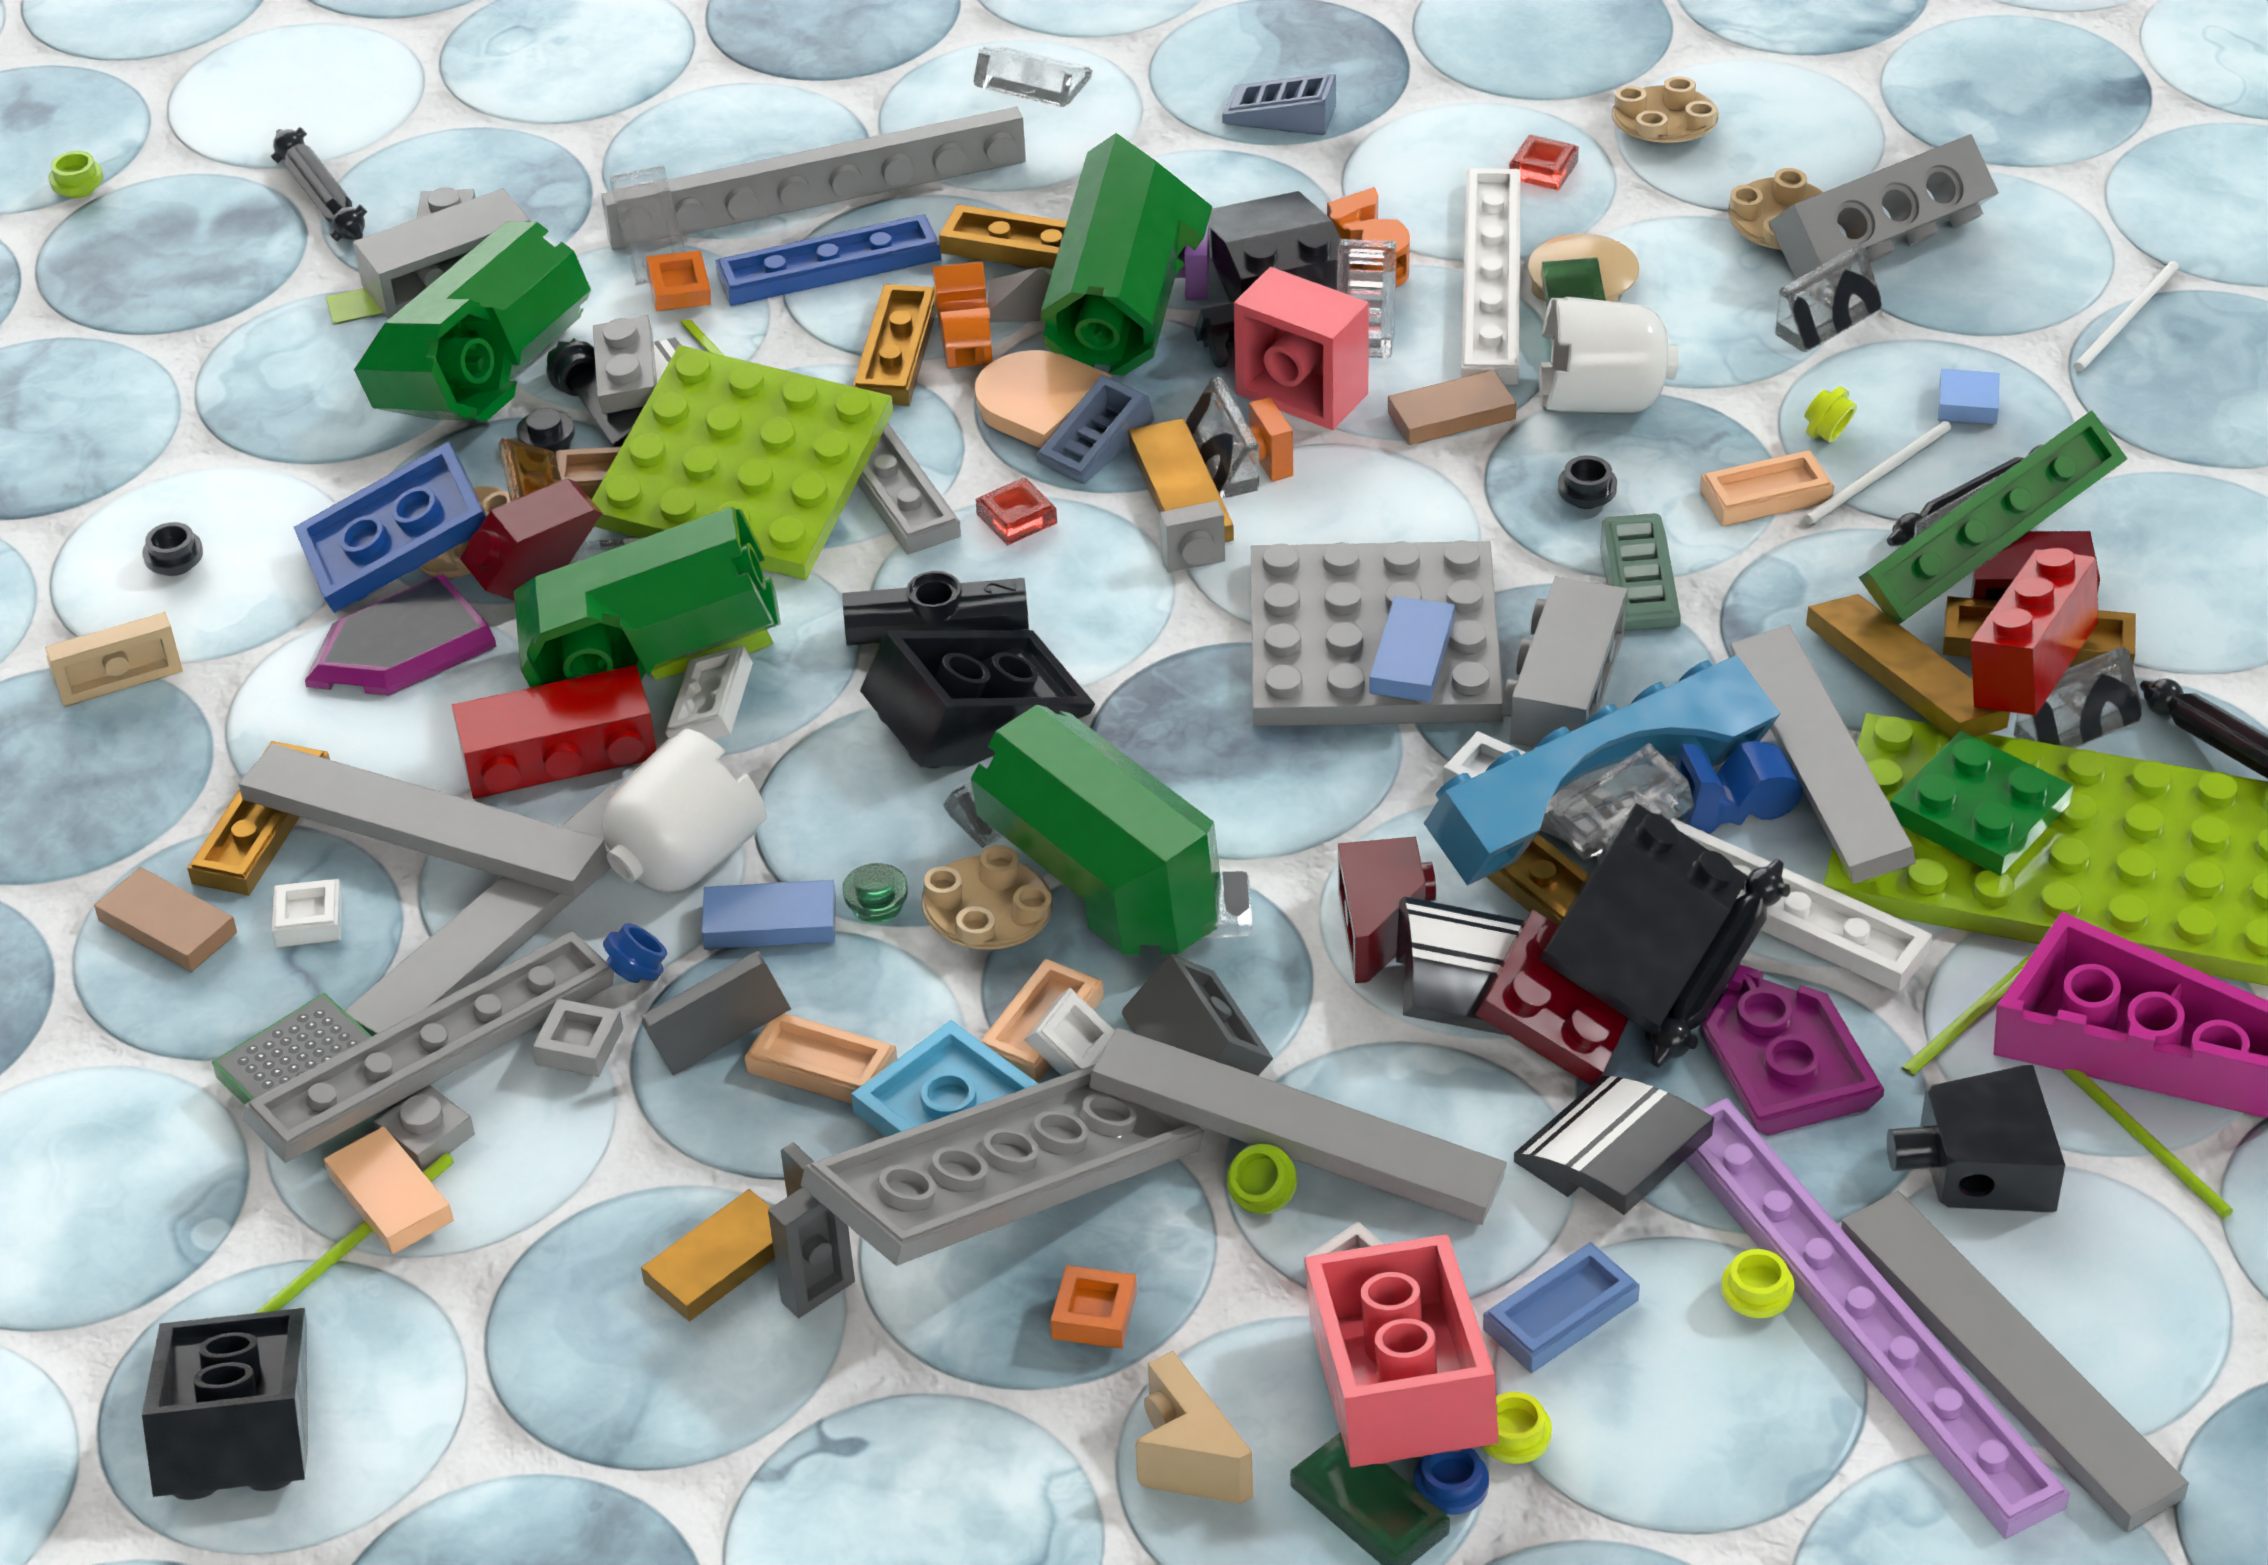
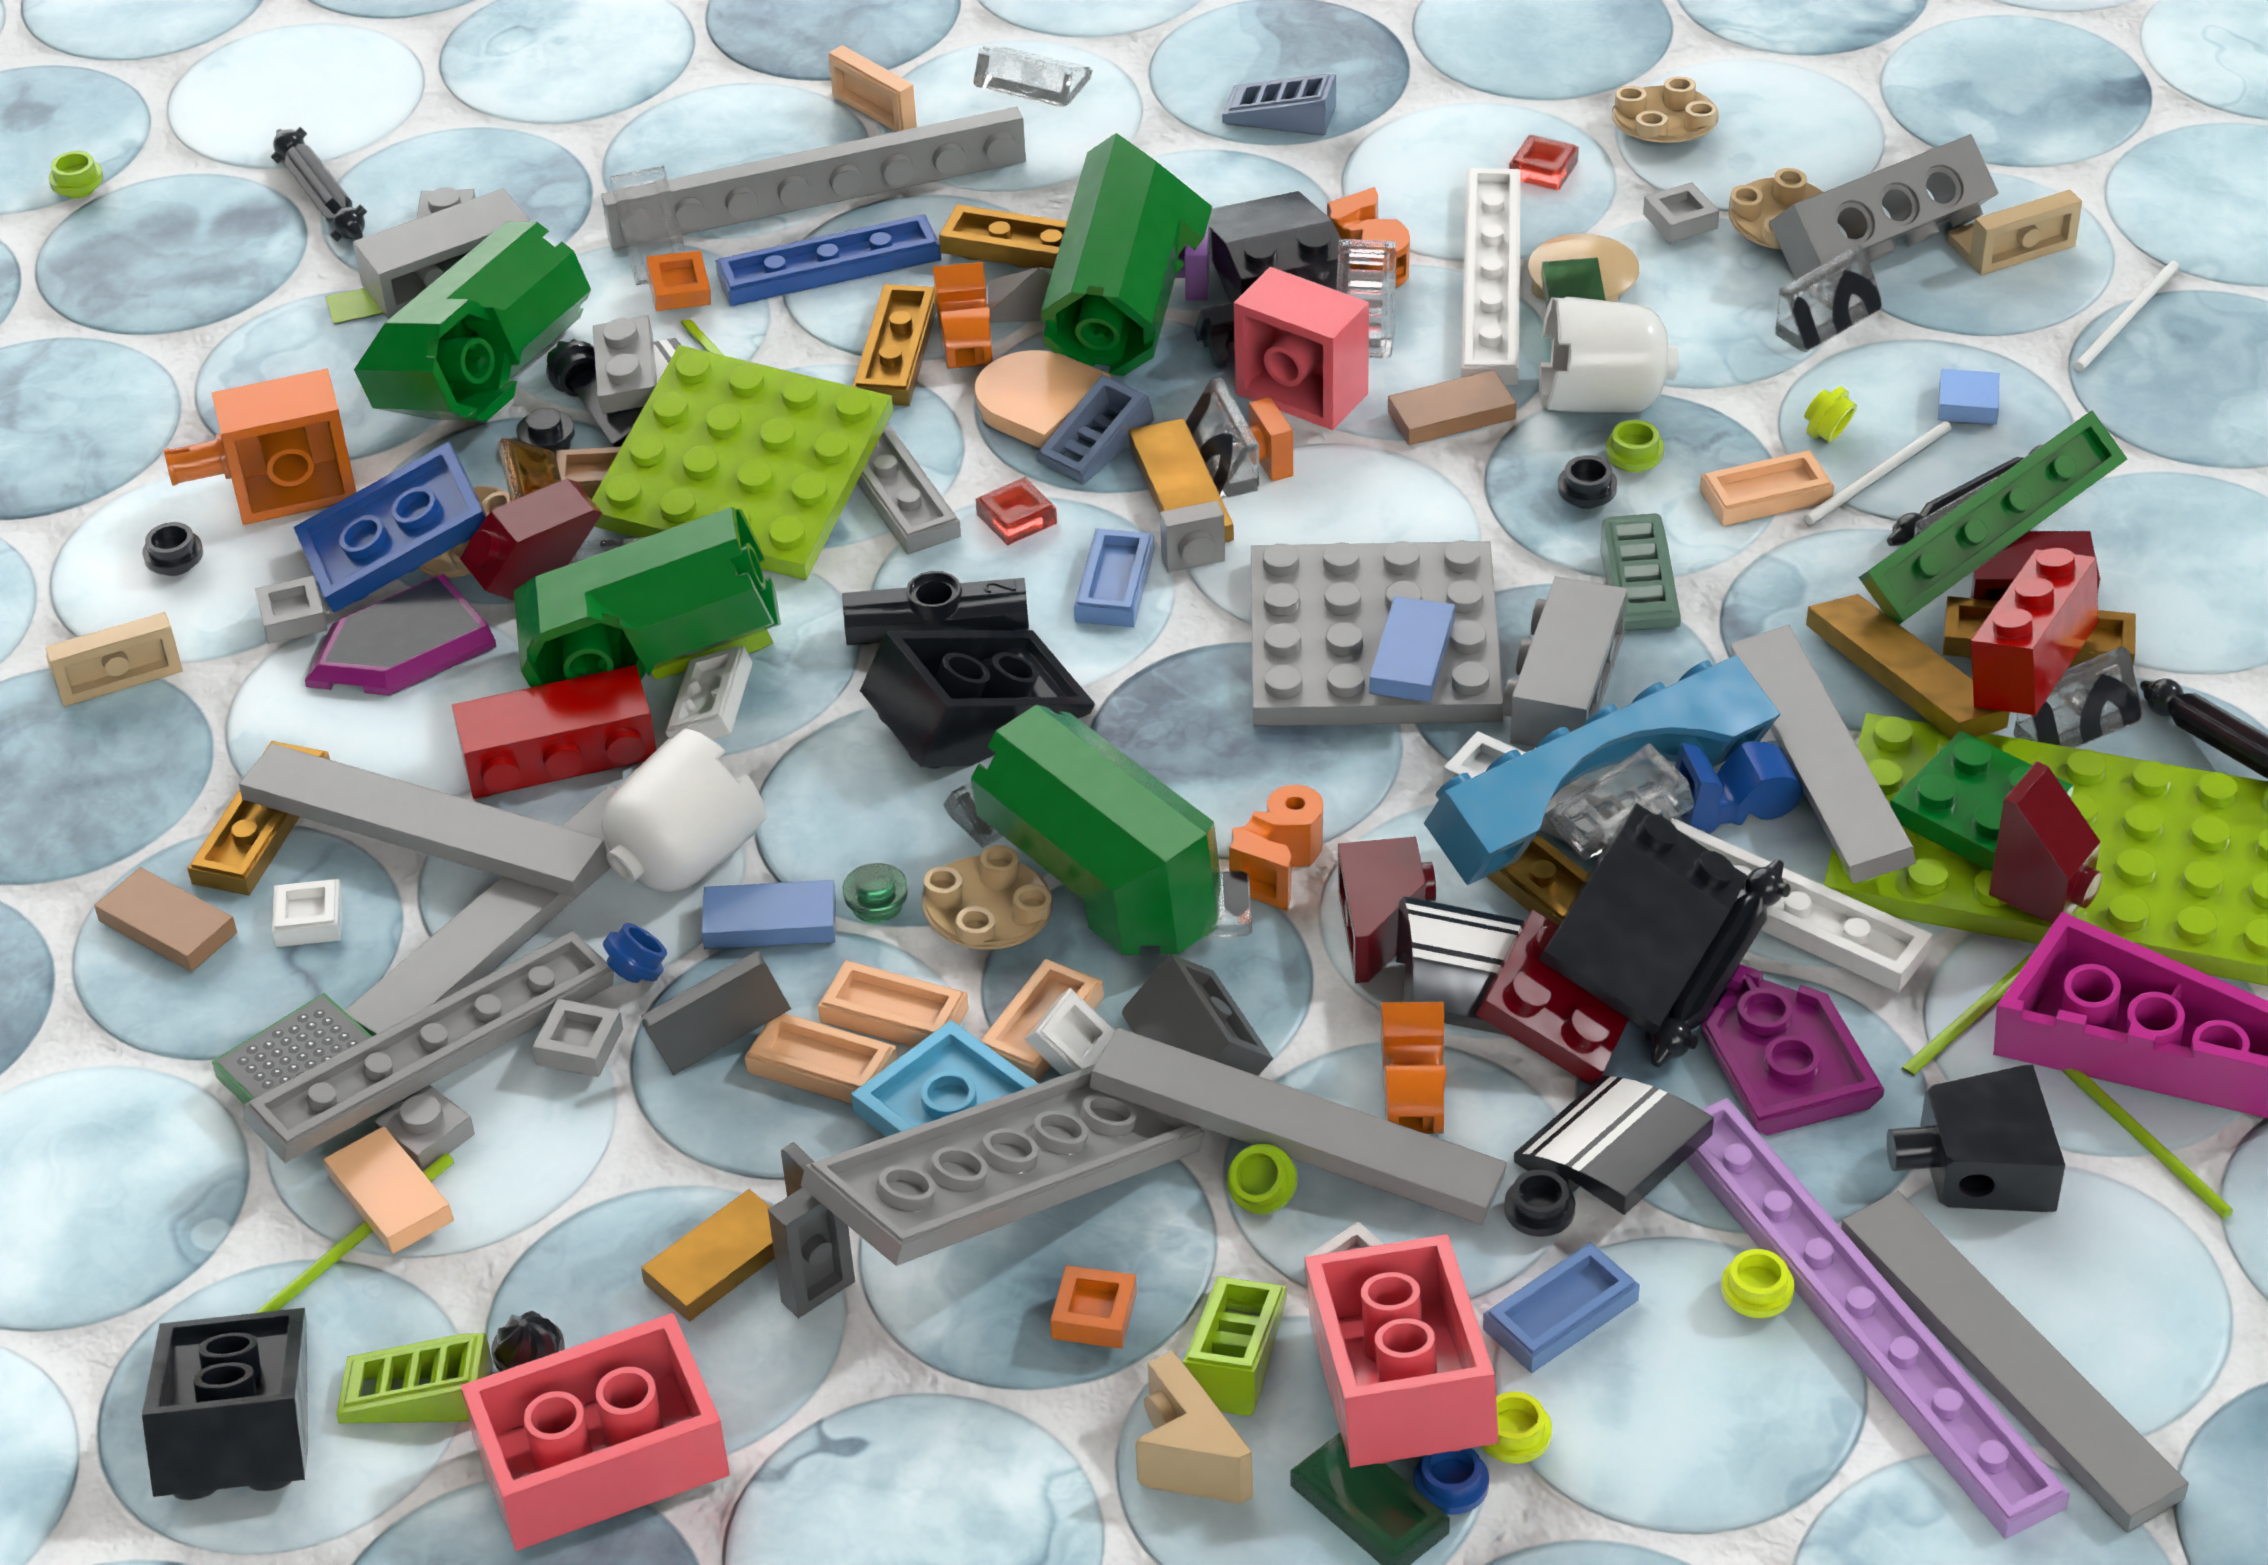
(277, 445): none -> orange brick
(291, 609): none -> light grey plate
(455, 1356): none -> lime slope
(525, 1340): none -> black plate
(595, 1431): none -> coral brick
(872, 89): none -> light nougat tile
(889, 1004): none -> light nougat tile
(1114, 577): none -> medium blue tile
(1234, 1349): none -> lime slope
(1277, 841): none -> orange leg
(1414, 1064): none -> orange leg
(1539, 1203): none -> black plate
(1635, 446): none -> lime plate
(1681, 212): none -> light grey plate
(2019, 233): none -> tan panel
(2044, 849): none -> dark red slope

